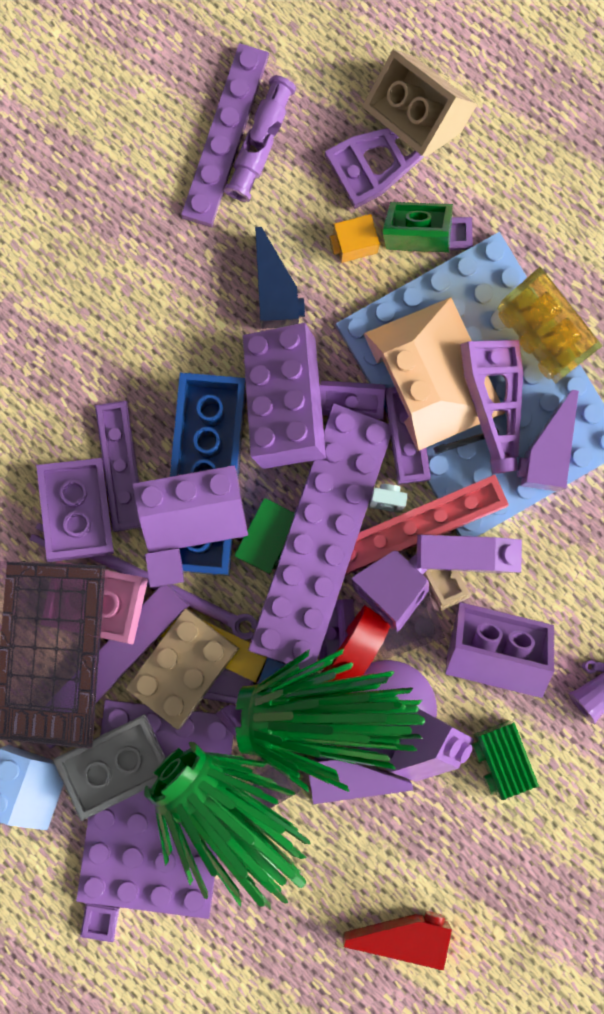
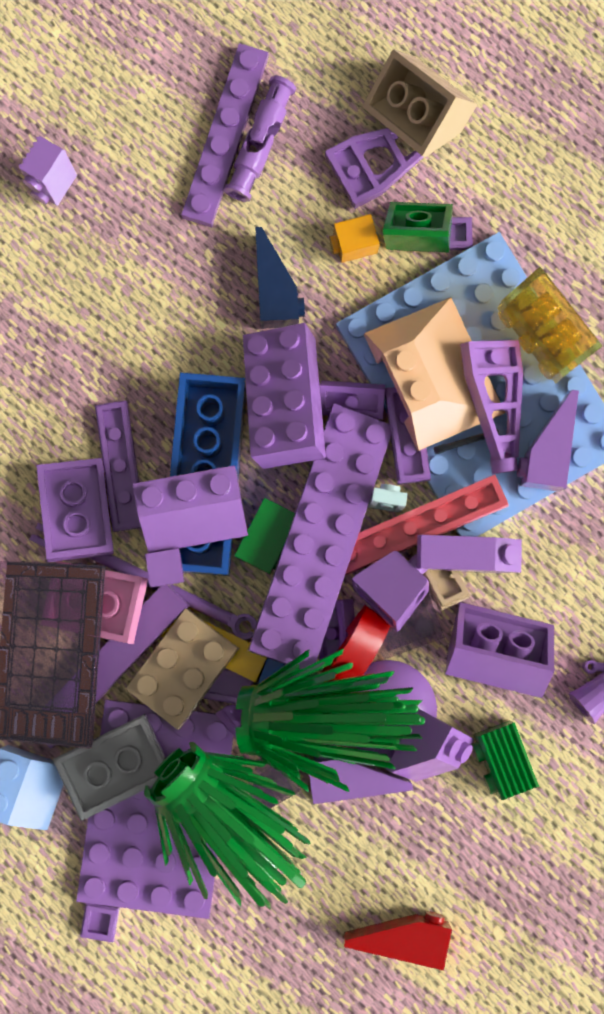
(47, 171): none -> medium lavender brick

